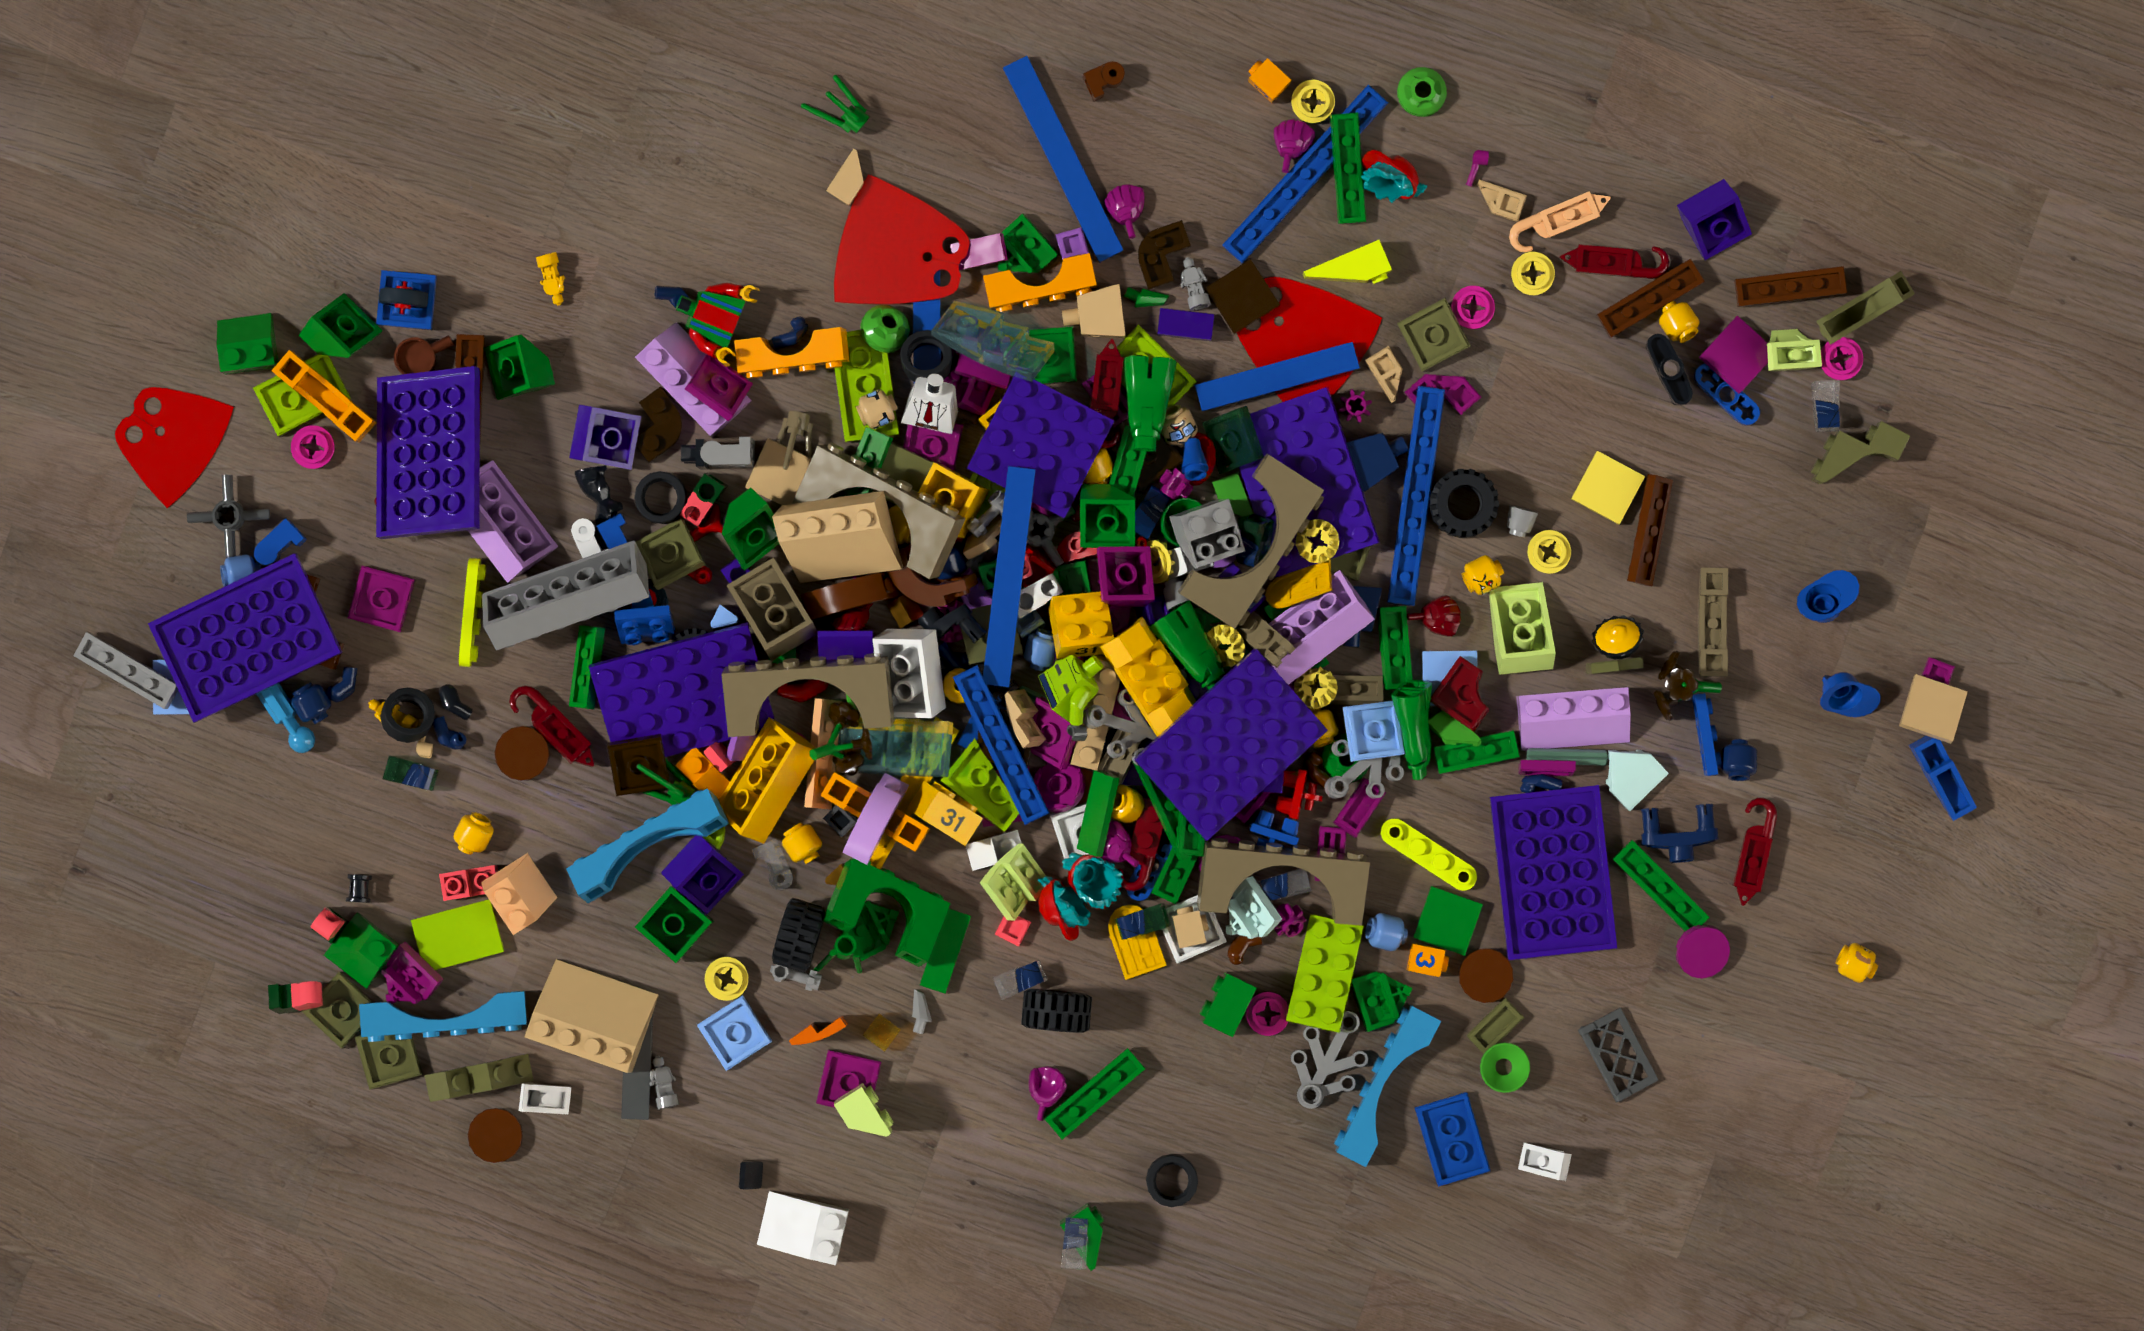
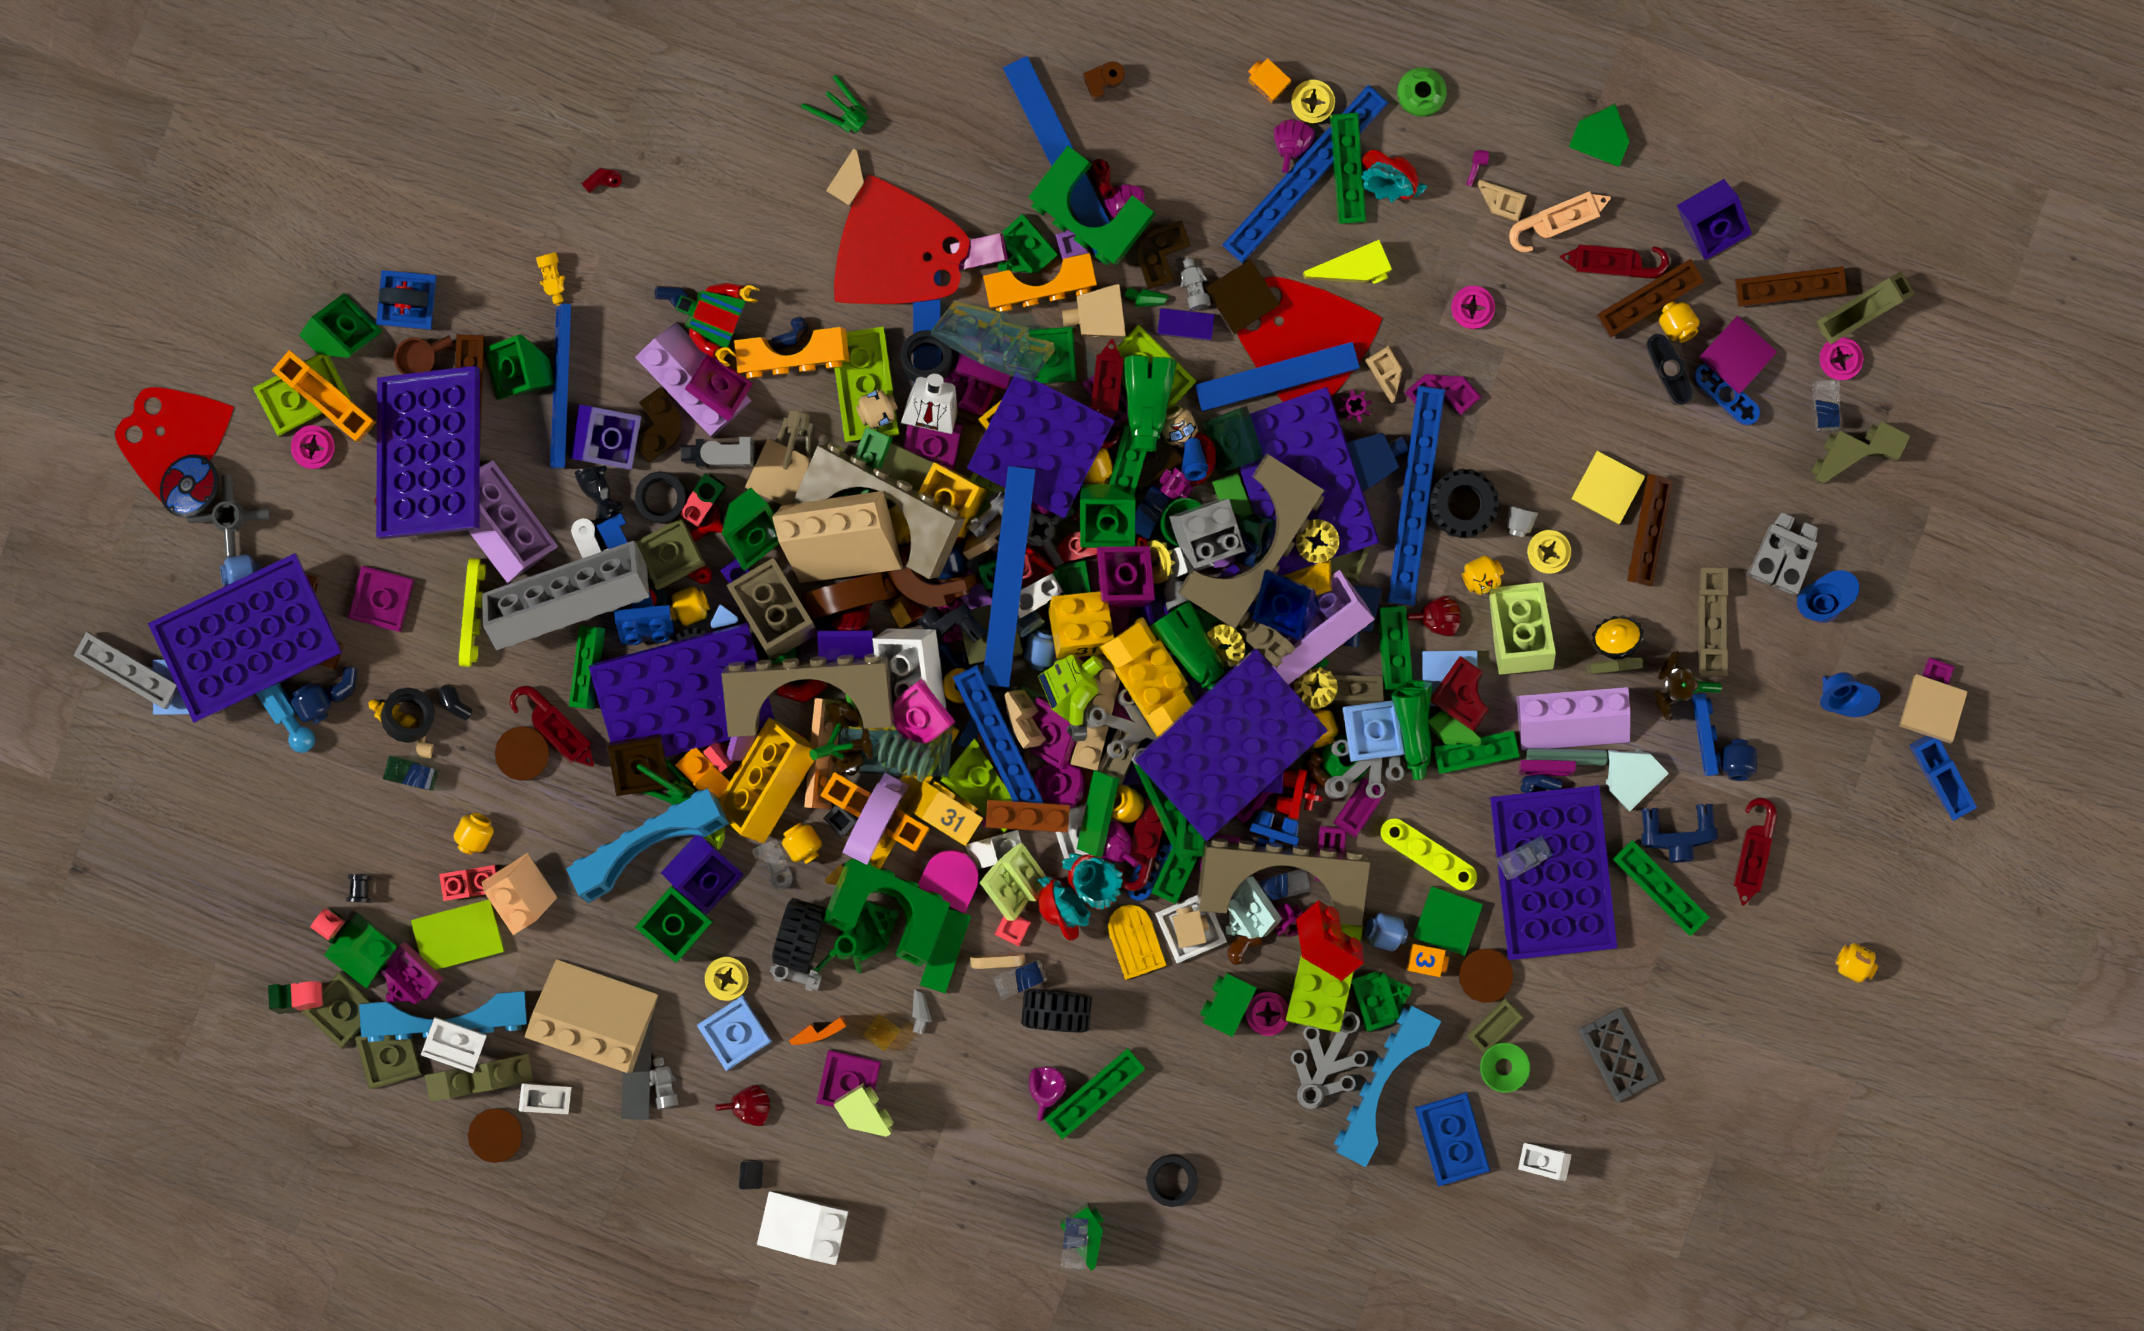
(189, 485): none -> shield
(246, 344): green slope -> none
(277, 541): blue leg -> none
(446, 736): dark blue arm -> none
(453, 1044): none -> white plate
(560, 389): none -> blue tile
(603, 177): none -> dark red arm
(689, 606): none -> yellow head
(749, 1105): none -> dark red piece
(878, 335): bright green piece -> none
(903, 755): none -> sand green piece
(920, 714): none -> dark pink tile
(952, 876): none -> dark pink tile
(997, 960): none -> tan tile
(1027, 815): none -> dark orange plate
(1054, 197): none -> green arch
(1101, 178): none -> dark red arm
(1143, 921): leg -> none
(1285, 605): none -> clear blue slope
(1326, 944): none -> red brick
(1433, 334): olive tile -> none
(1524, 857): none -> clear leg
(1542, 282): light yellow gear -> none
(1602, 135): none -> green slope
(1702, 951): magenta tile -> none
(1783, 545): none -> light grey hips
(1792, 351): yellowish green slope -> none

